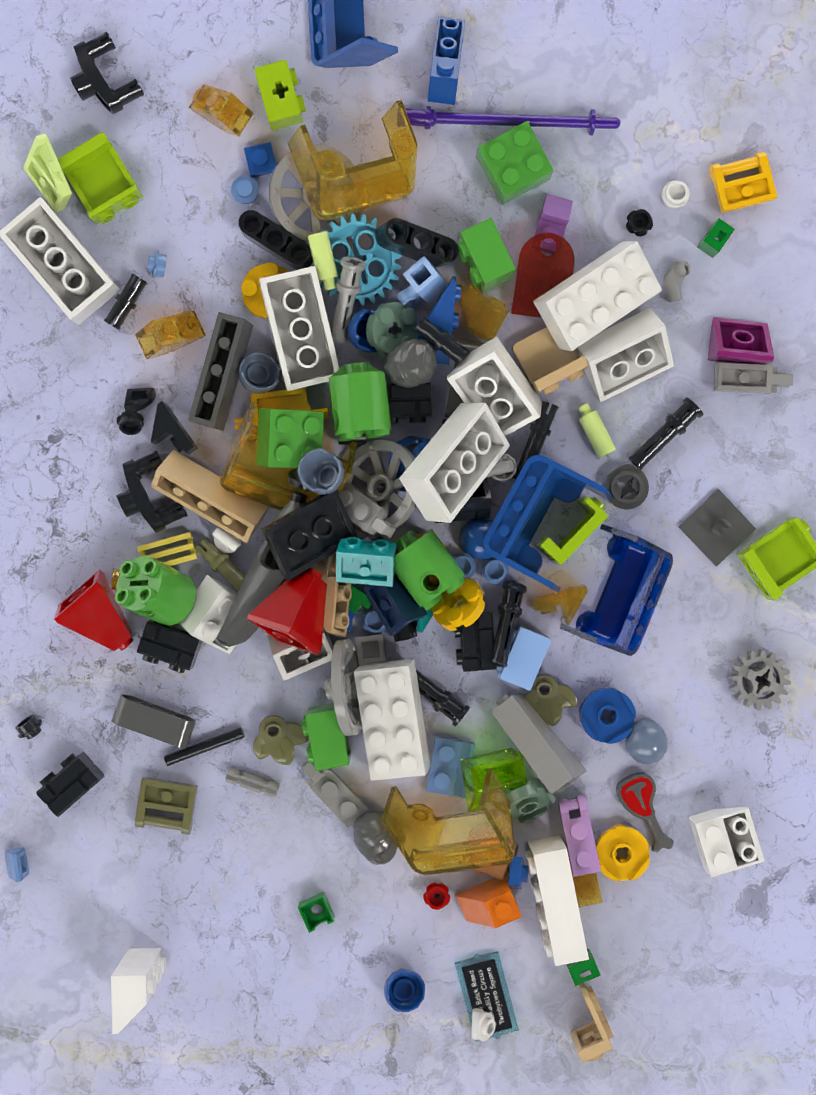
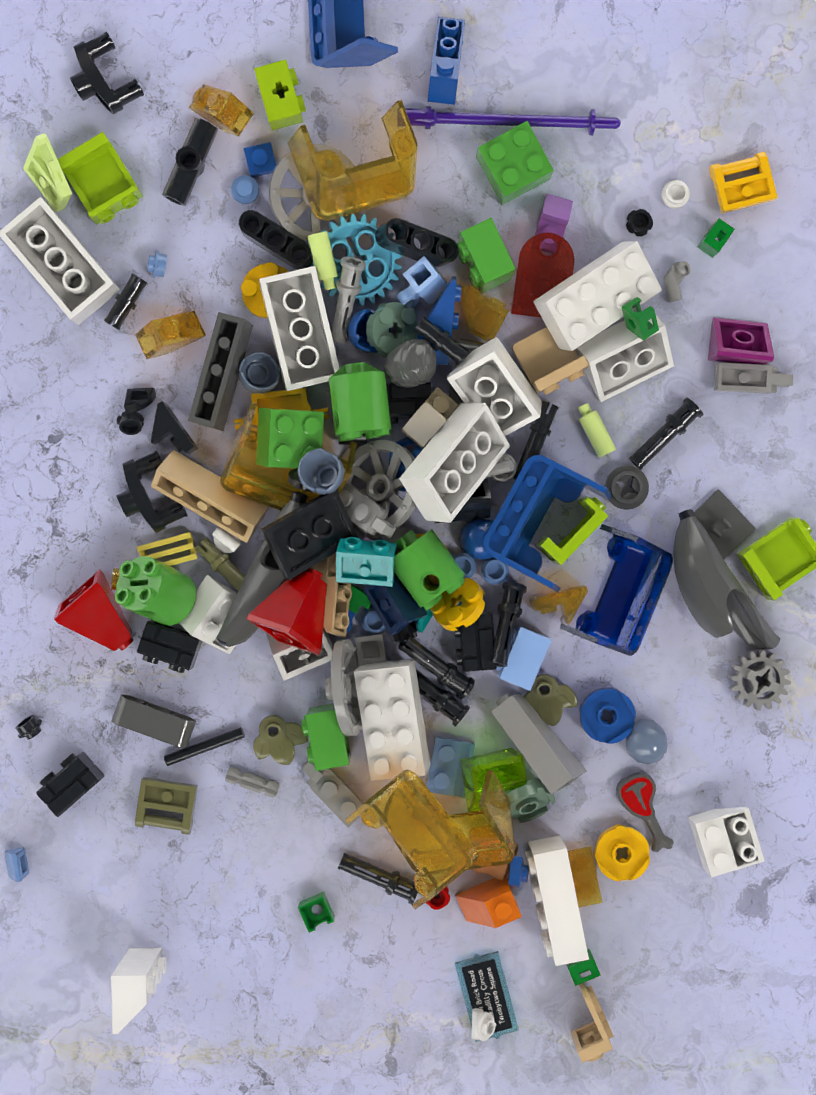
(184, 178): none -> black piece
(374, 839): dark grey hair -> none
(391, 887): none -> black pin
(404, 990): blue hair -> none
(422, 832): none -> clear yellow windscreen
(429, 417): none -> dark tan slope
(445, 672): none -> black pin
(579, 836): lavender plate -> none
(638, 321): none -> green piece
(712, 589): none -> dark grey piece

